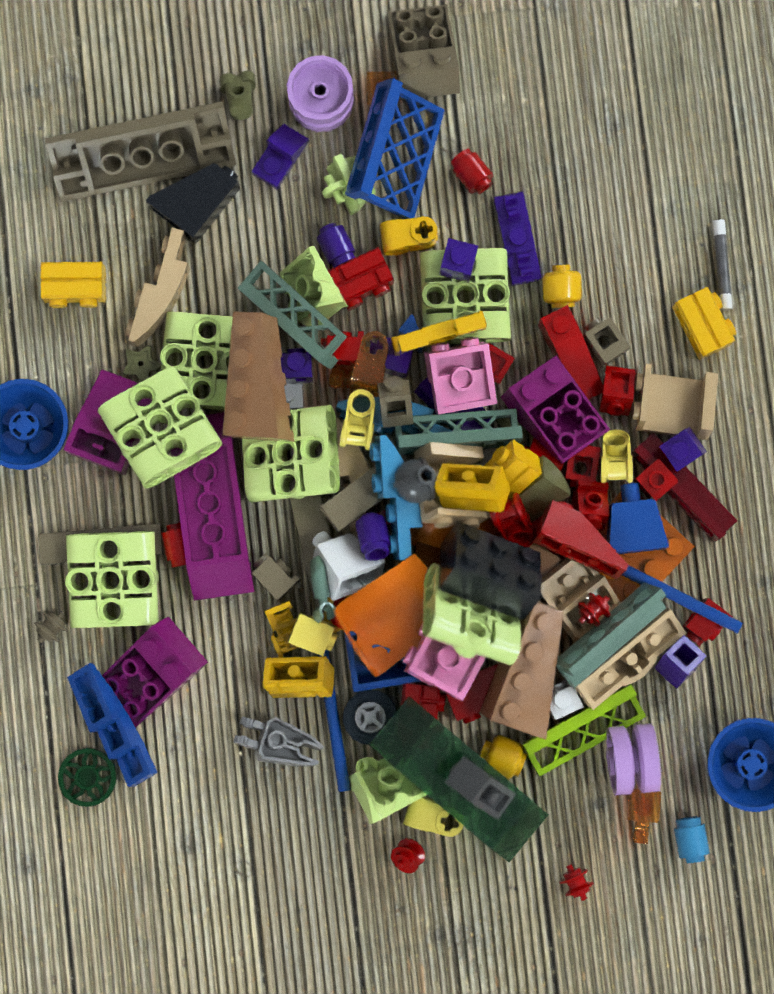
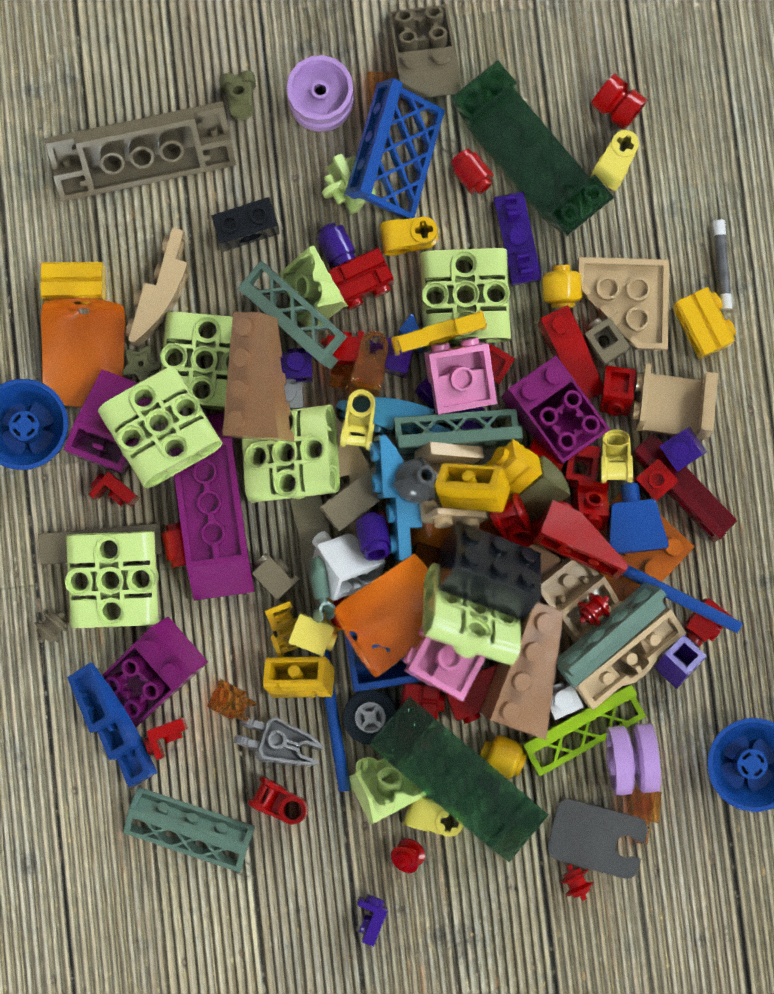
(80, 345): none -> orange piece
(87, 777): dark green wheel -> none
(119, 491): none -> red bracket
(169, 731): none -> red bracket
(189, 824): none -> sand green fence
(196, 200): black slope -> none
(230, 701): none -> clear orange plate
(245, 224): none -> black brick
(276, 801): none -> red piece
(279, 157): dark purple slope -> none
(372, 924): none -> dark purple bracket
(395, 396): dark tan brick -> none
(458, 260): dark purple brick -> none
(480, 787): dark grey slope -> none
(529, 151): none -> clear green slope
(588, 838): none -> dark grey piece
(614, 163): none -> light yellow piece
(618, 101): none -> red wheel
(632, 295): none -> tan plate
(691, 839): dark azure brick -> none

